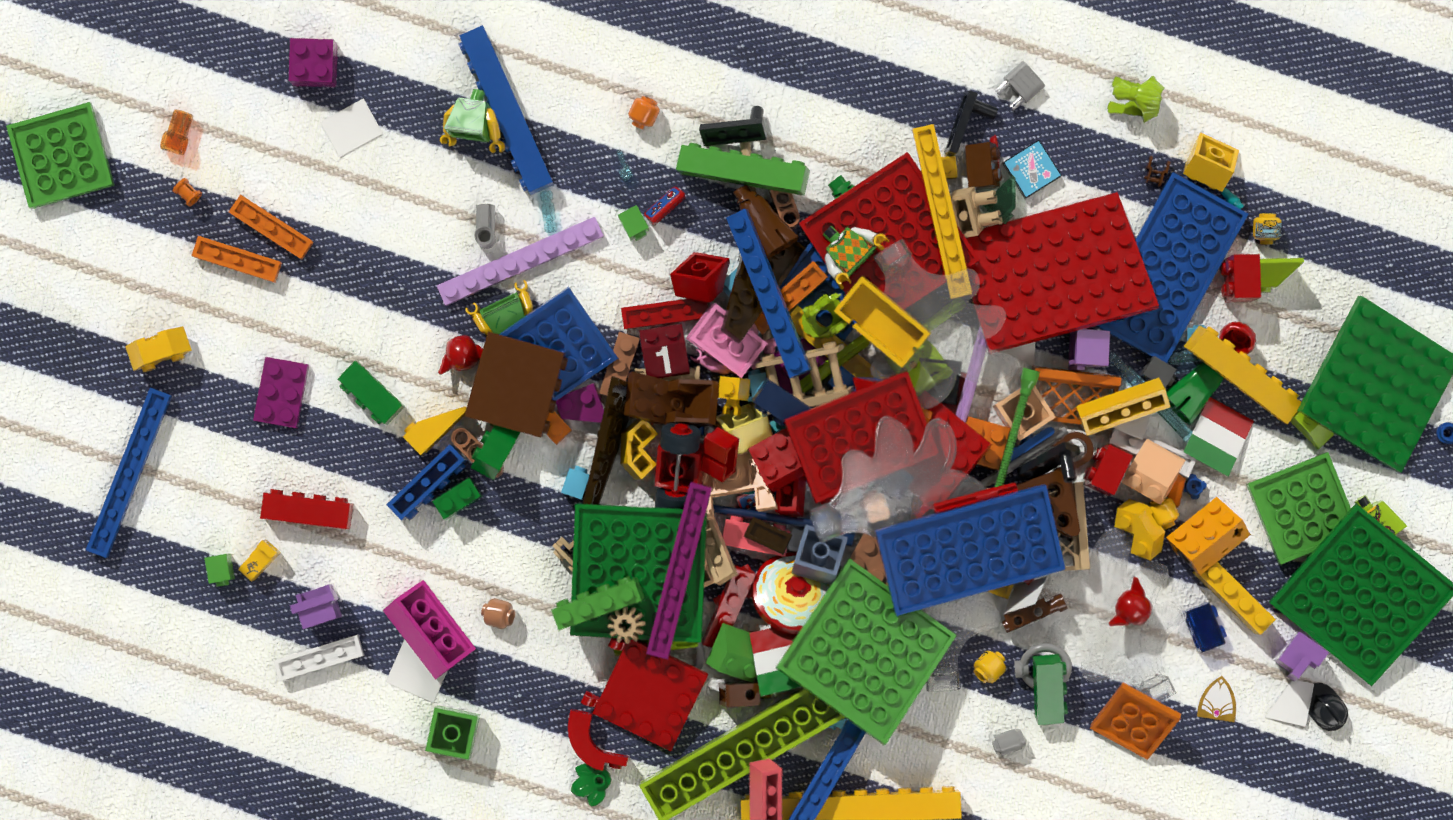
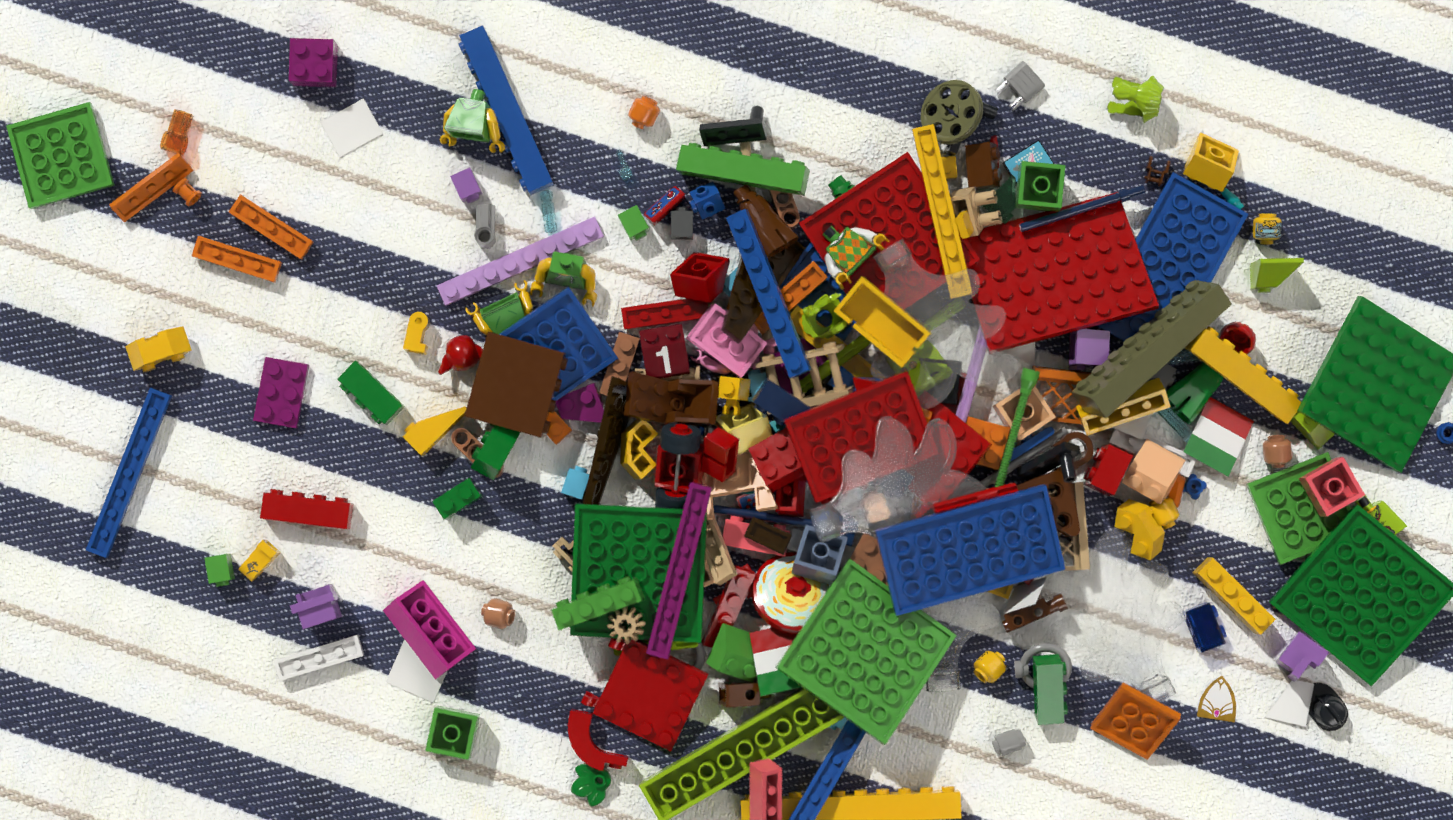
(151, 187): none -> orange plate
(415, 333): none -> yellow leg
(422, 487): blue brick -> none
(466, 185): none -> medium lavender brick
(566, 271): none -> torso
(682, 224): none -> dark grey brick
(706, 200): none -> blue brick
(960, 108): none -> olive wedge
(964, 224): none -> yellow tile
(1040, 186): none -> bright green brick
(1122, 195): none -> dark blue bar
(1132, 607): red piece -> none
(1151, 348): none -> olive brick
(1208, 536): light orange piece -> none
(1241, 278): red brick -> none
(1277, 451): none -> nougat head
(1331, 486): none -> coral brick

